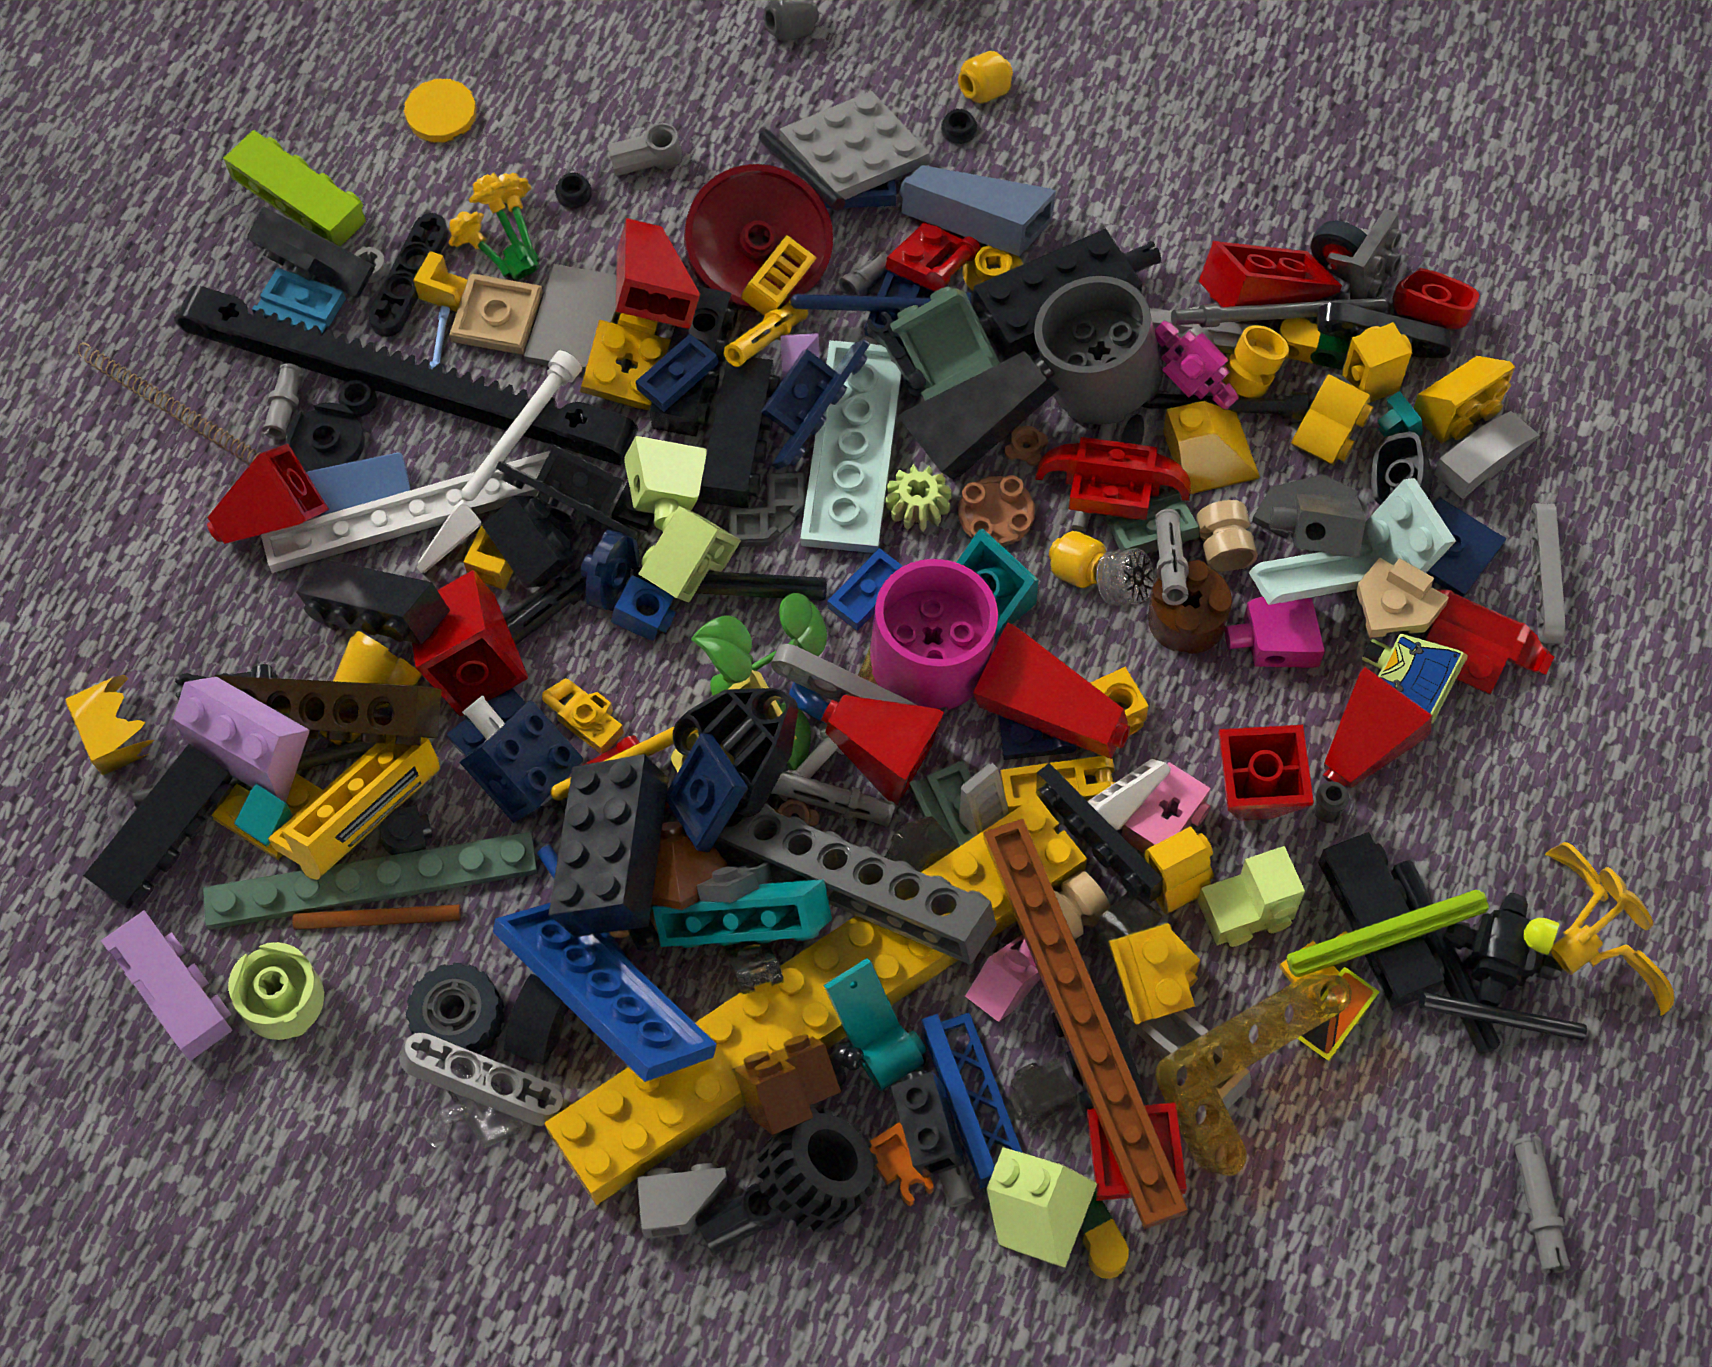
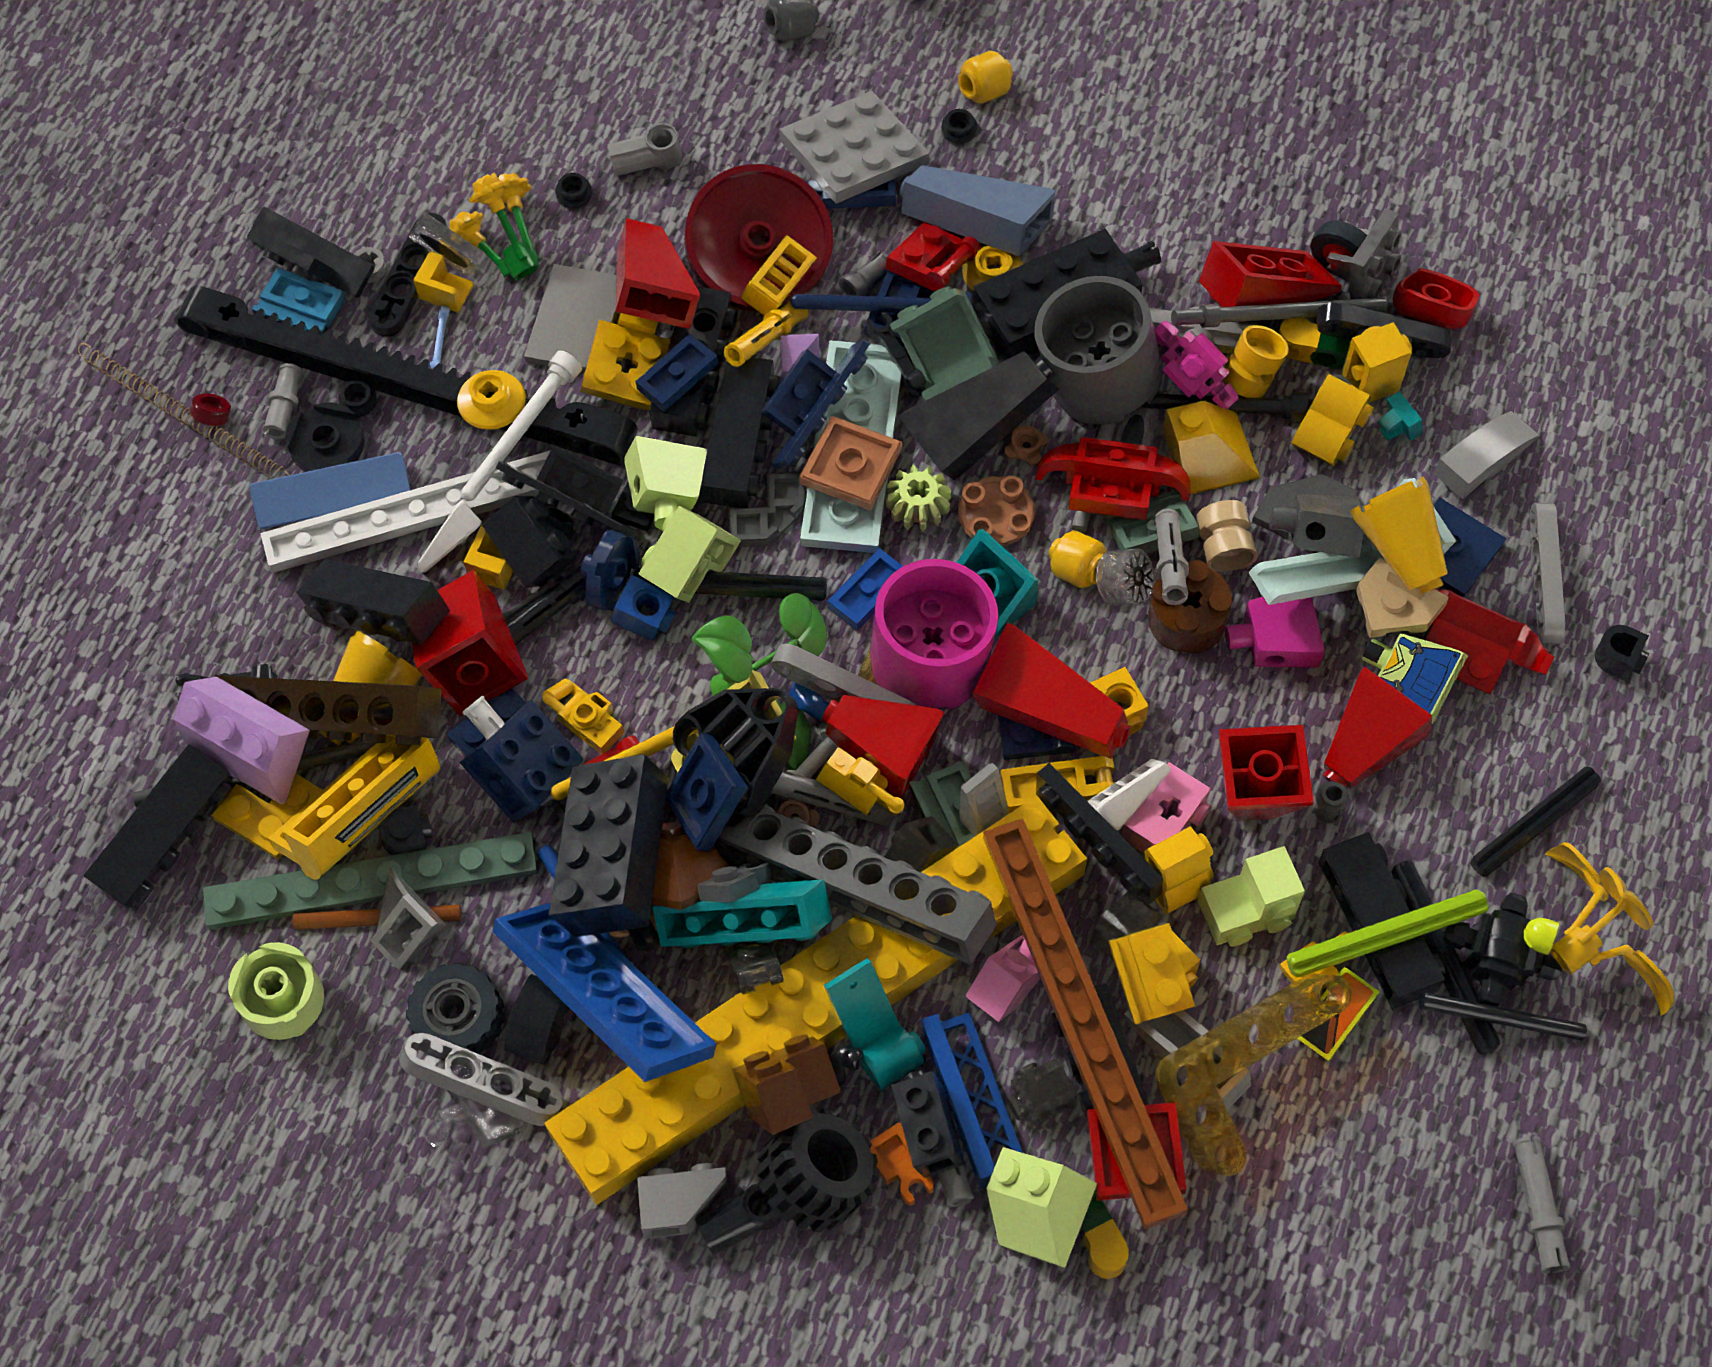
(101, 730): yellow piece -> none
(168, 985): lavender wedge -> none
(210, 409): none -> dark red tile
(262, 814): teal slope -> none
(266, 498): red slope -> none
(294, 188): lime brick -> none
(404, 922): none -> light grey slope
(440, 110): yellow tile -> none
(443, 241): none -> clear tile
(491, 412): none -> yellow piece
(496, 313): tan plate -> none
(802, 170): black bar -> none
(850, 463): none -> nougat plate
(858, 783): none -> yellow piece
(1081, 902): tan wheel -> none
(1398, 459): black piece -> none
(1406, 534): none -> yellow cone
(1464, 397): yellow slope -> none
(1535, 821): none -> black axle
(1621, 651): none -> black plate

